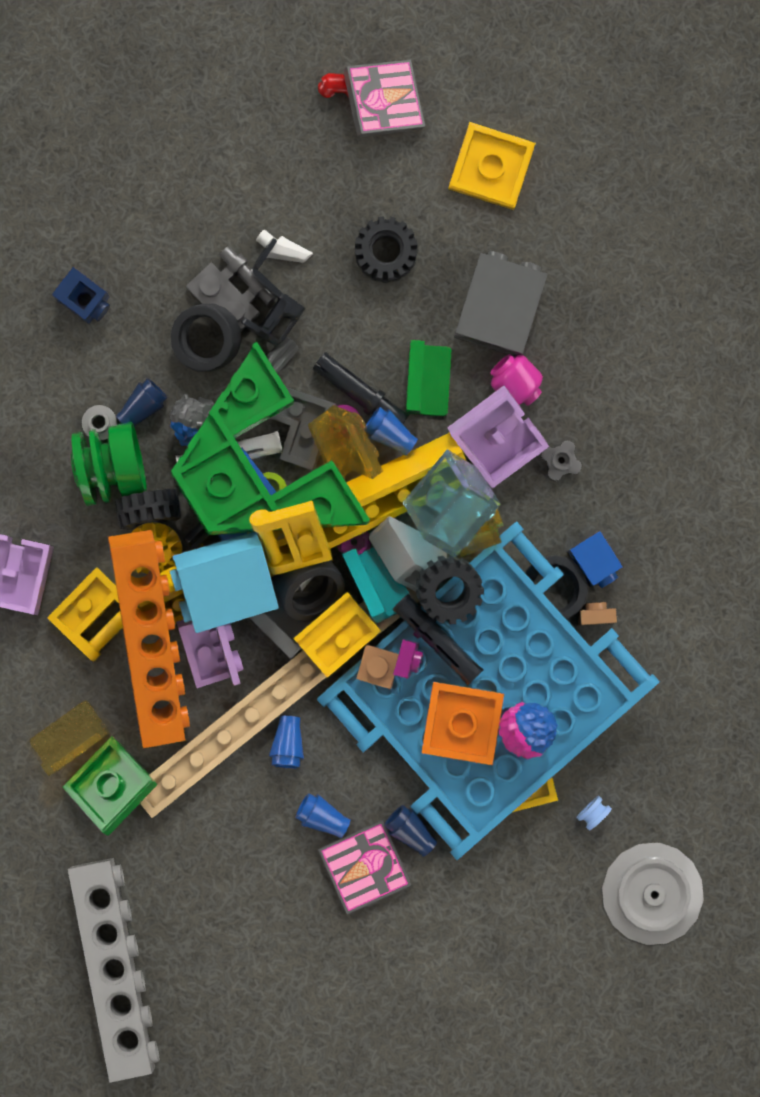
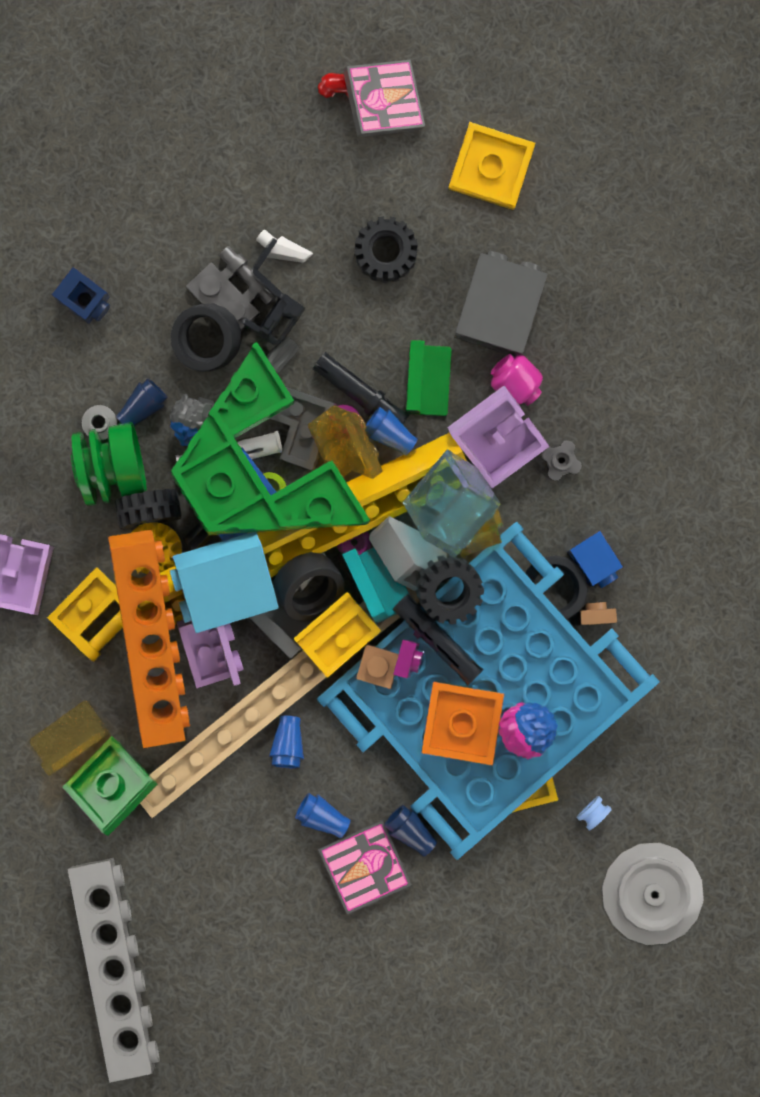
(302, 533): yellow plate -> none

